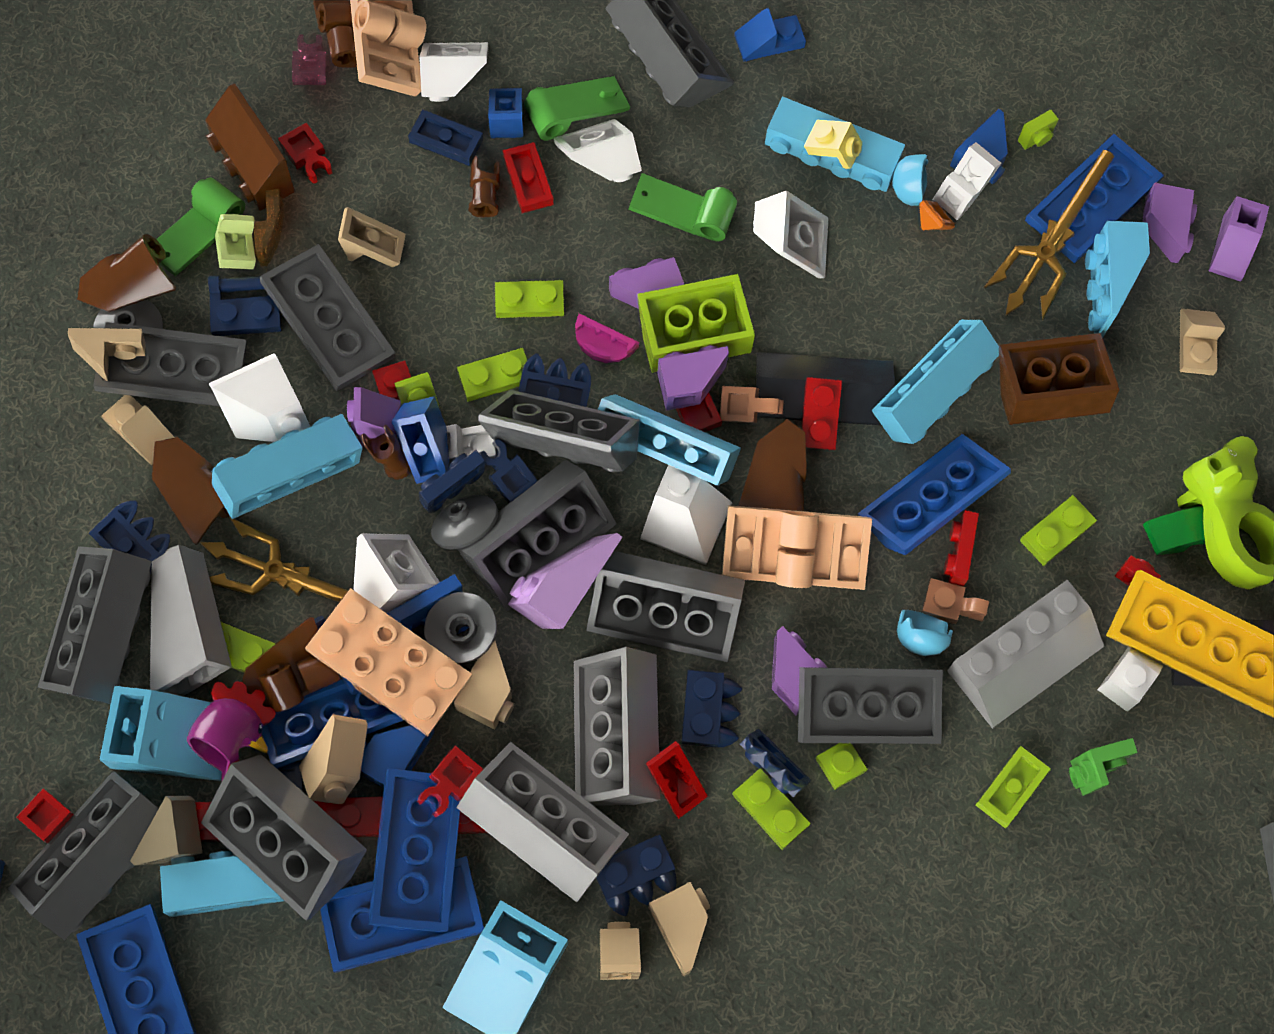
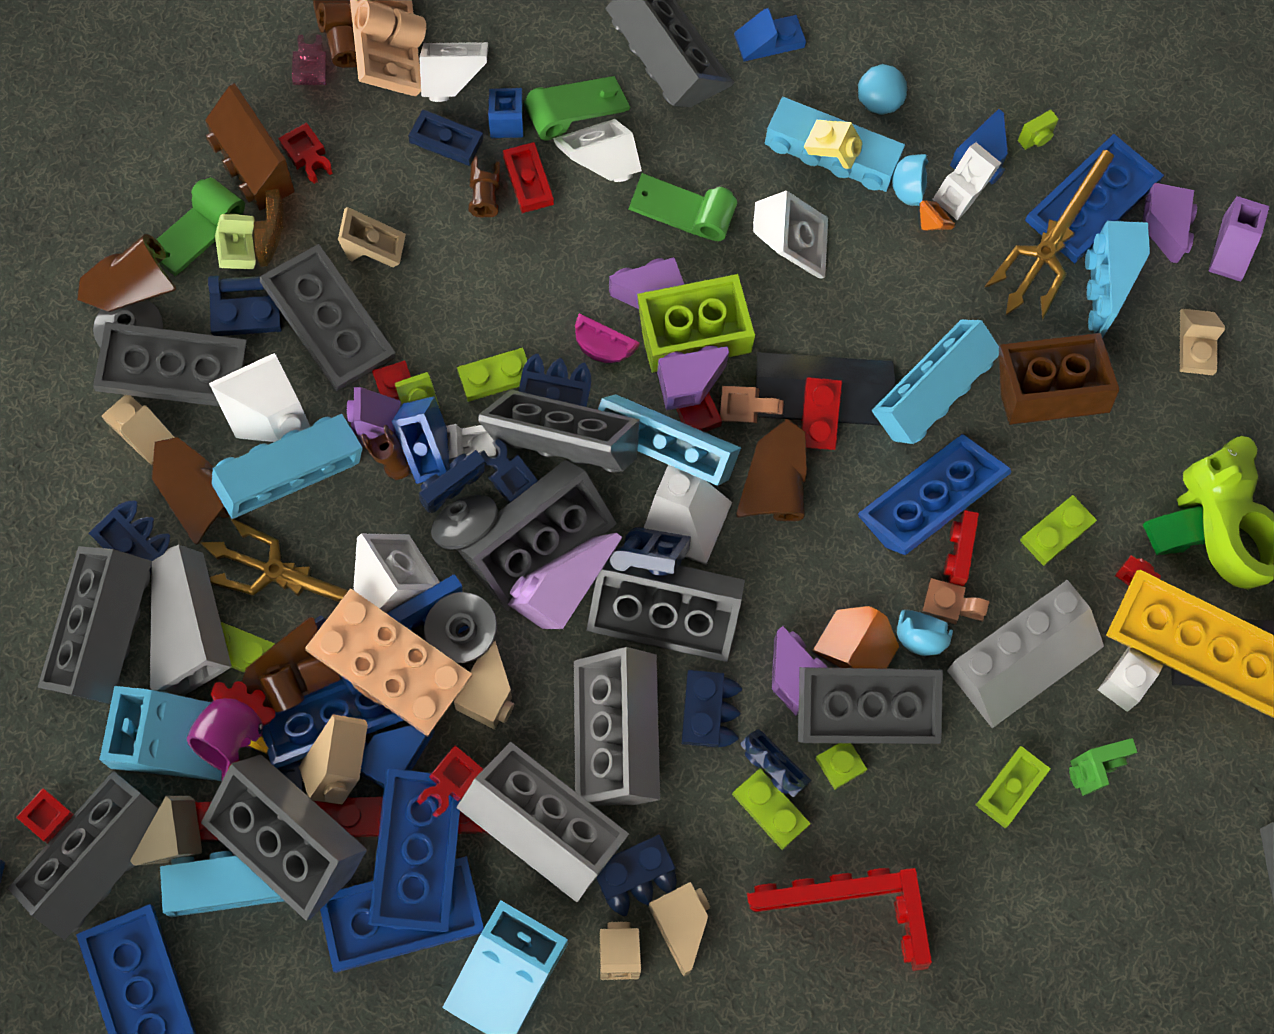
(98, 344): tan slope -> none
(529, 299): lime plate -> none
(659, 554): none -> dark blue plate
(677, 779): red slope -> none
(796, 547): light nougat plate -> none
(843, 887): none -> red bracket
(858, 639): none -> orange slope
(882, 89): none -> medium azure hair

